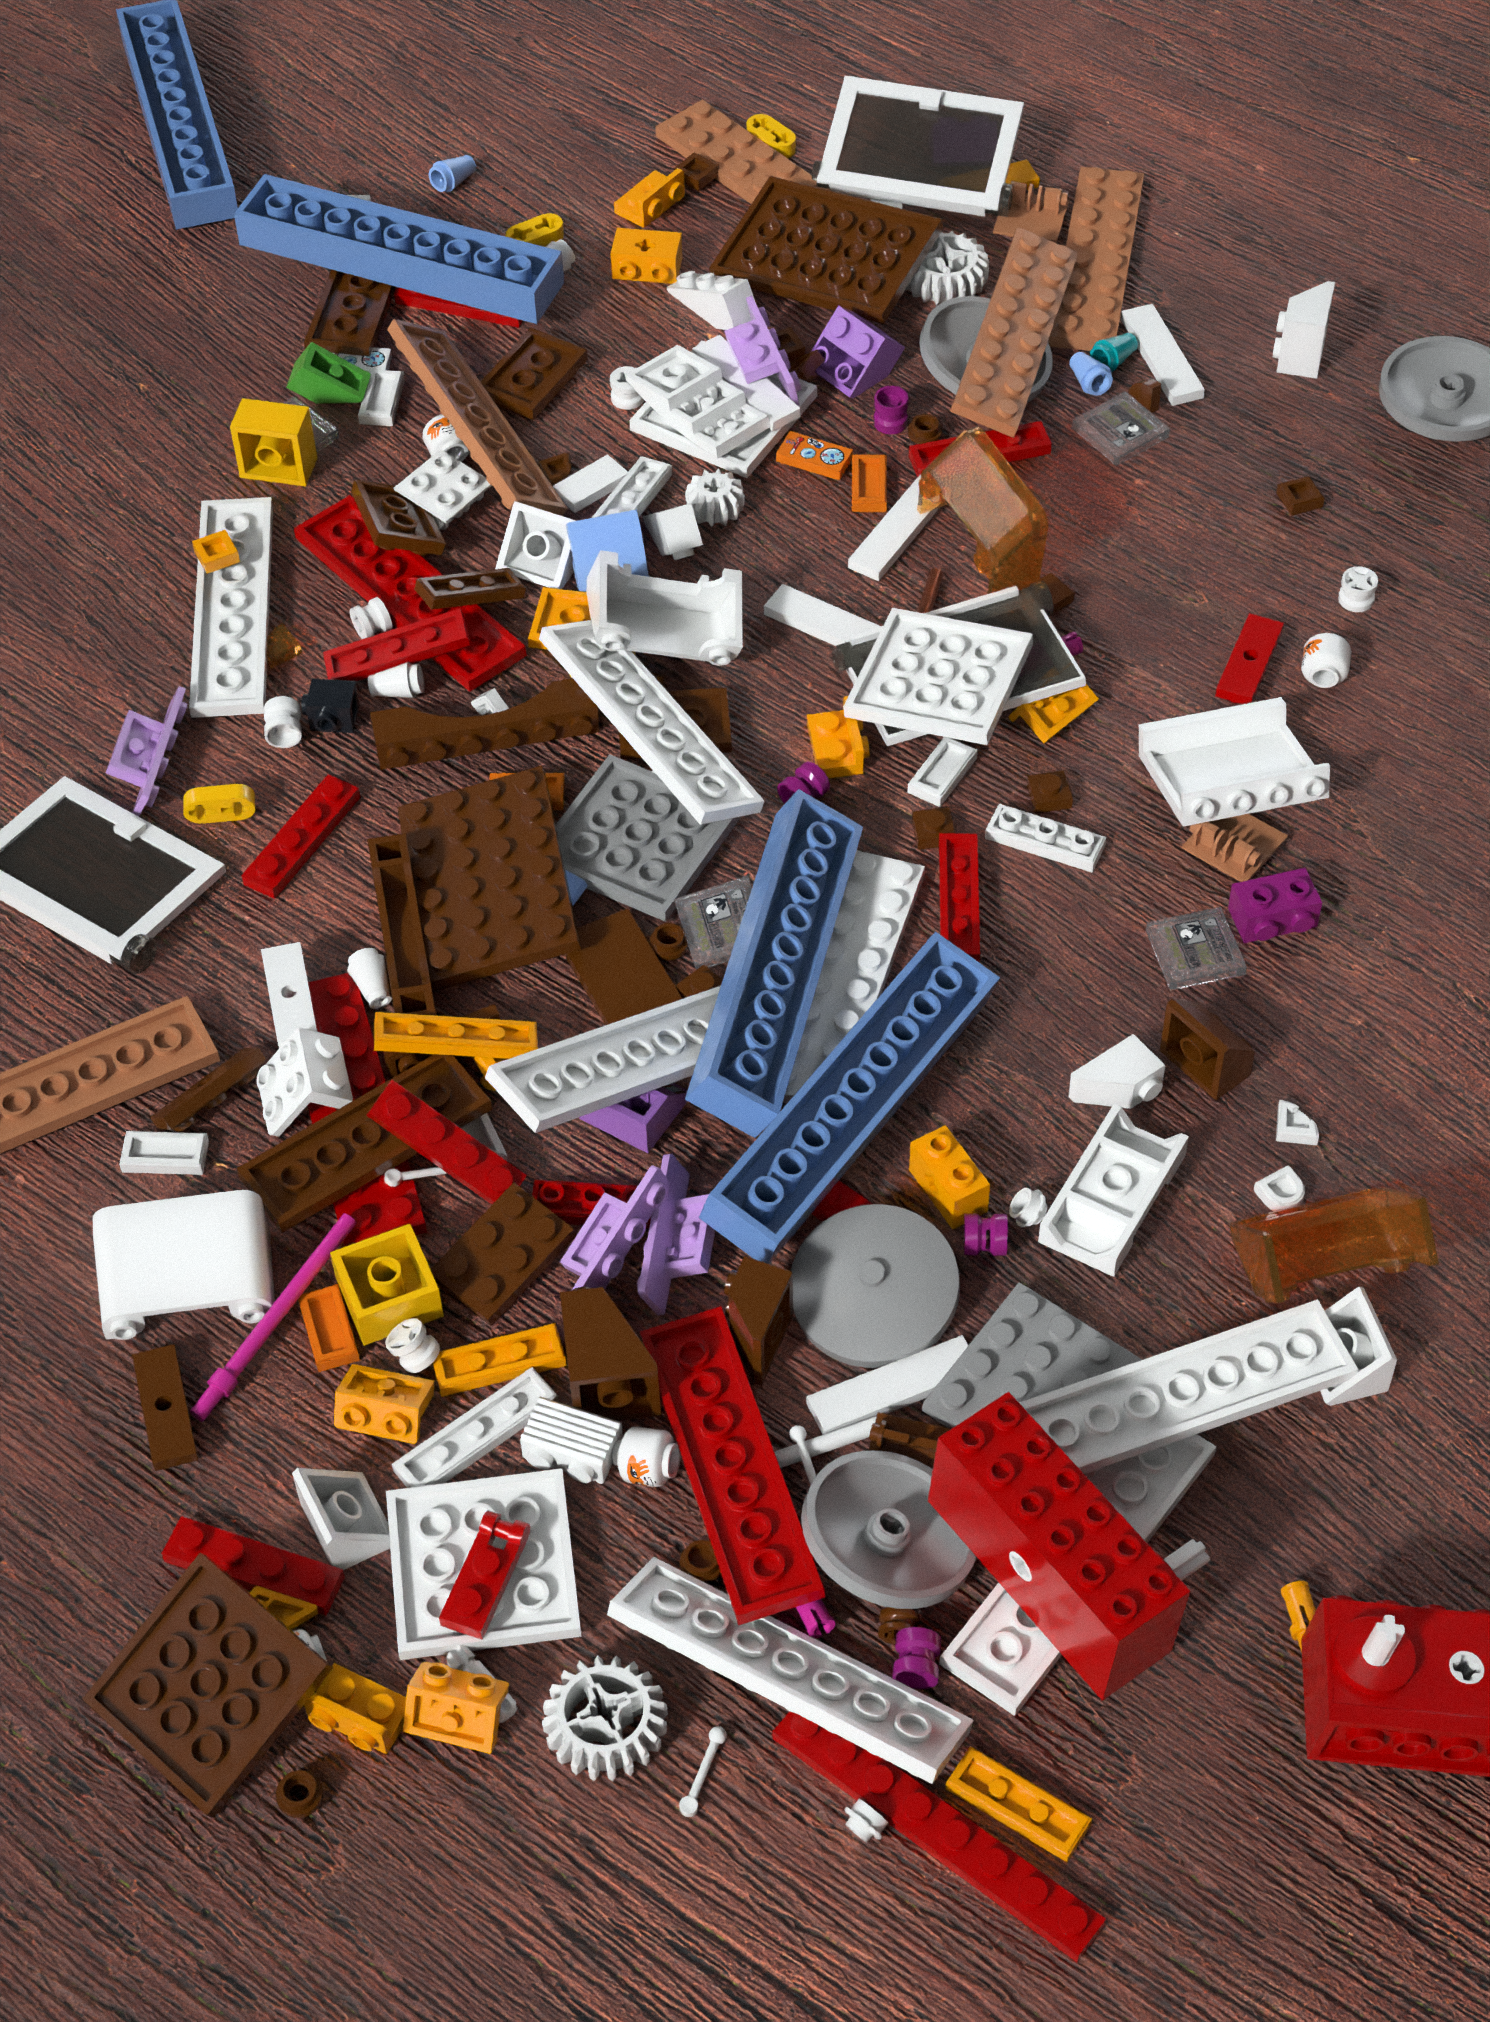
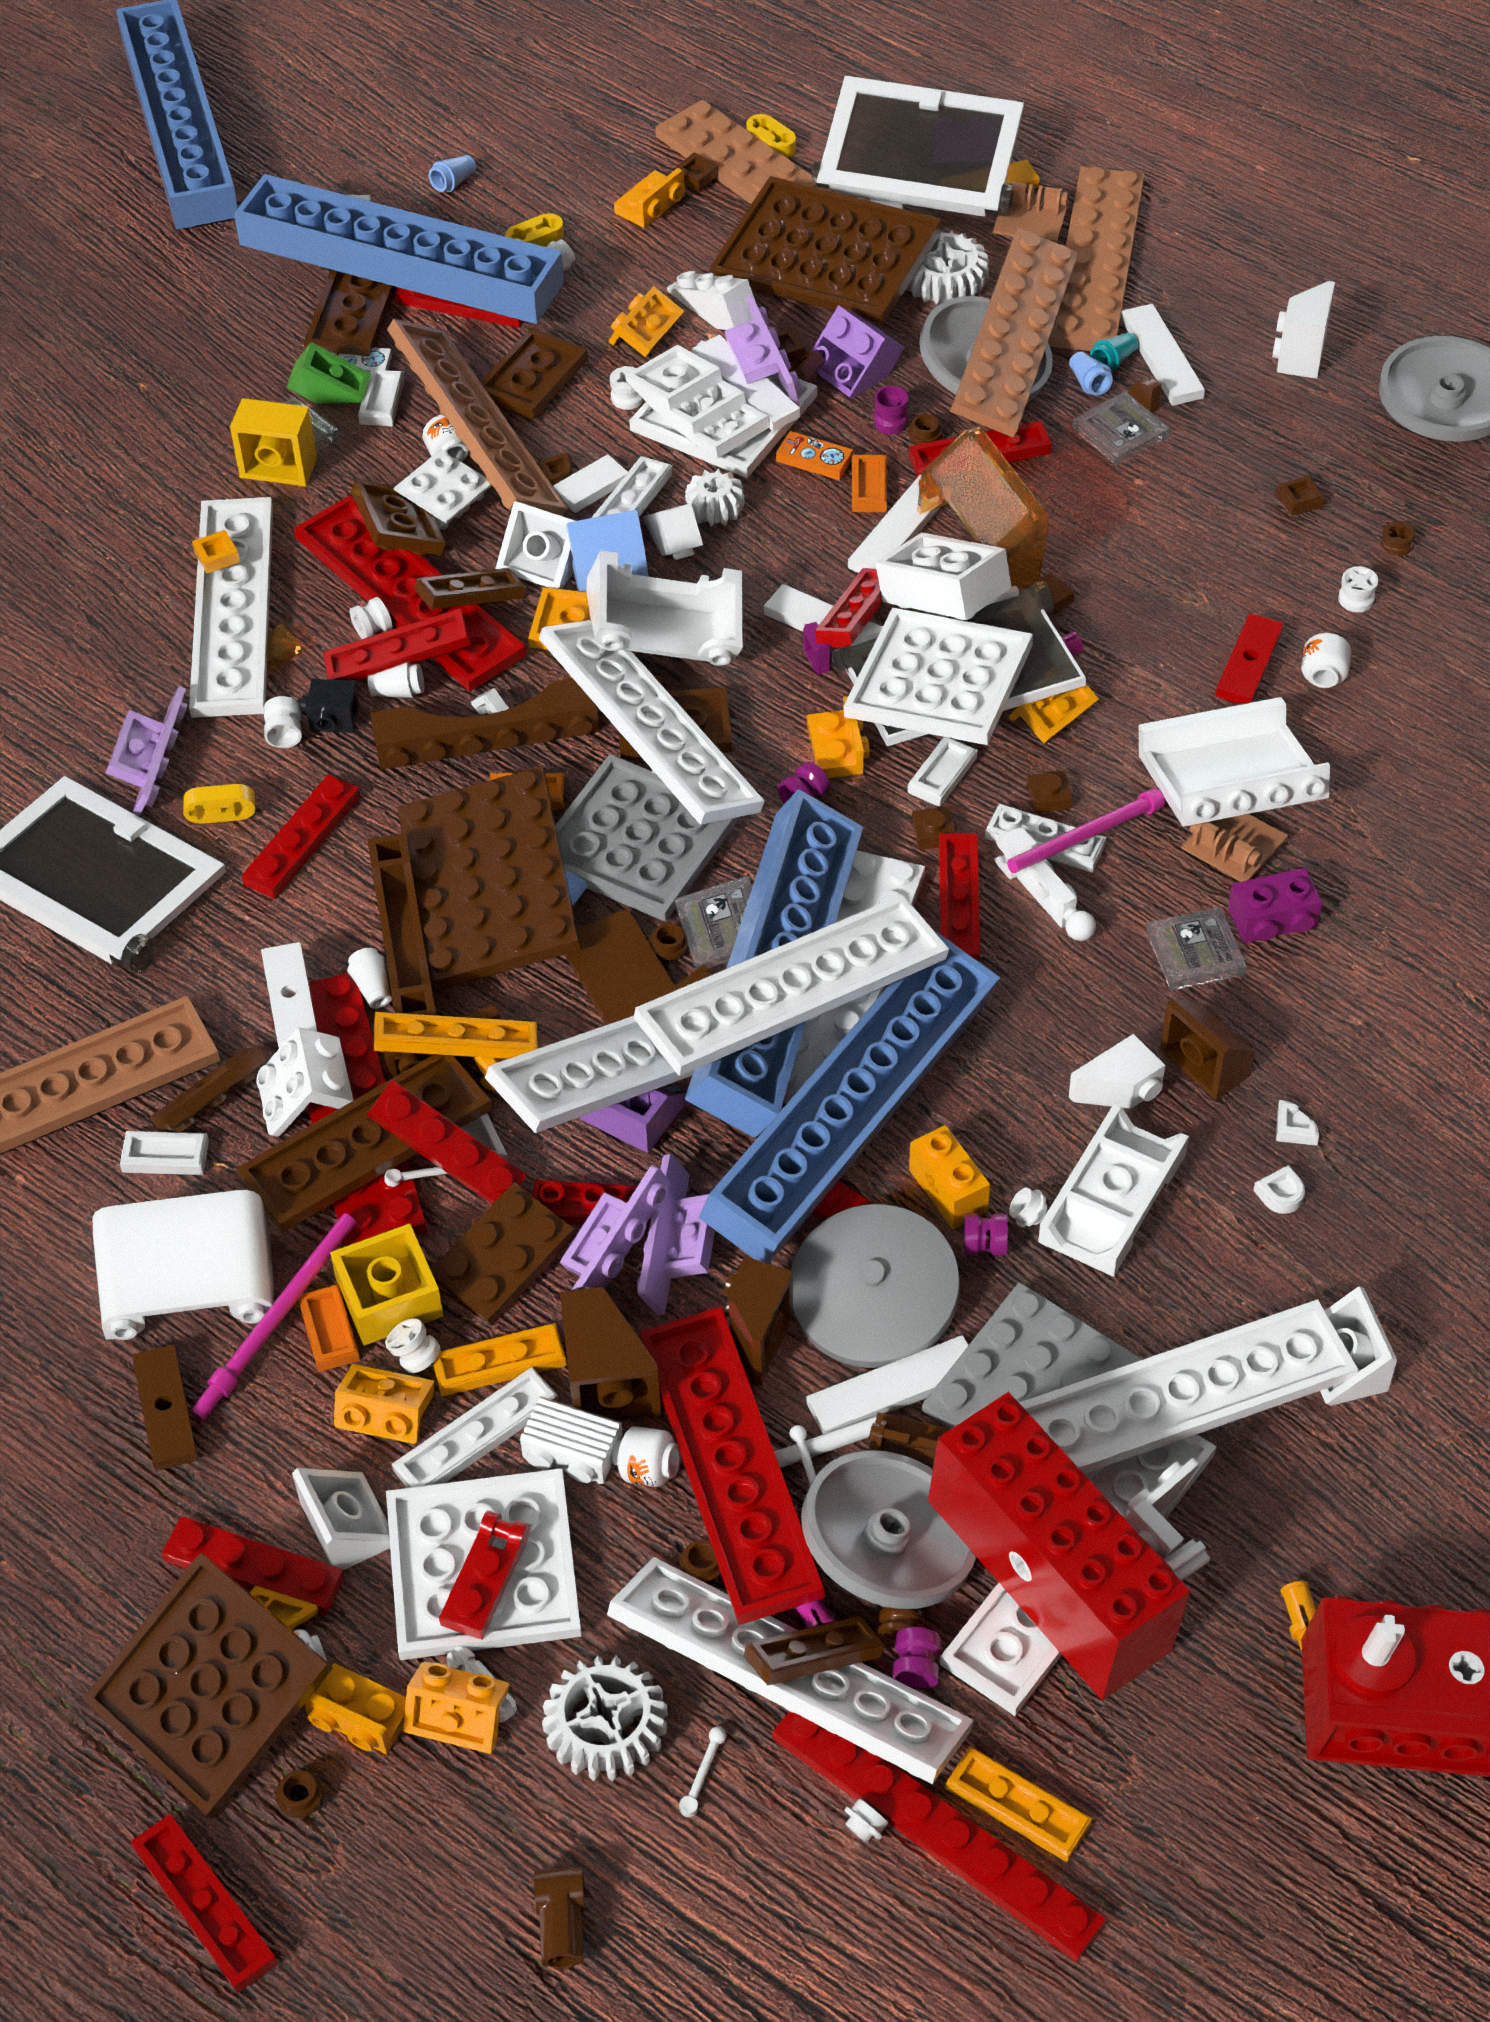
(204, 1903): none -> red plate
(560, 1904): none -> reddish brown piece
(646, 255): light orange brick -> none
(647, 321): none -> light orange bracket
(789, 984): none -> white plate
(813, 1650): none -> reddish brown tile
(816, 653): none -> magenta tile
(851, 611): none -> red plate
(943, 575): none -> white brick
(1045, 886): none -> white plate
(1146, 1508): none -> white bracket
(1147, 802): none -> dark pink bar
(1333, 1237): clear orange windscreen -> none
(1402, 541): none -> reddish brown bush

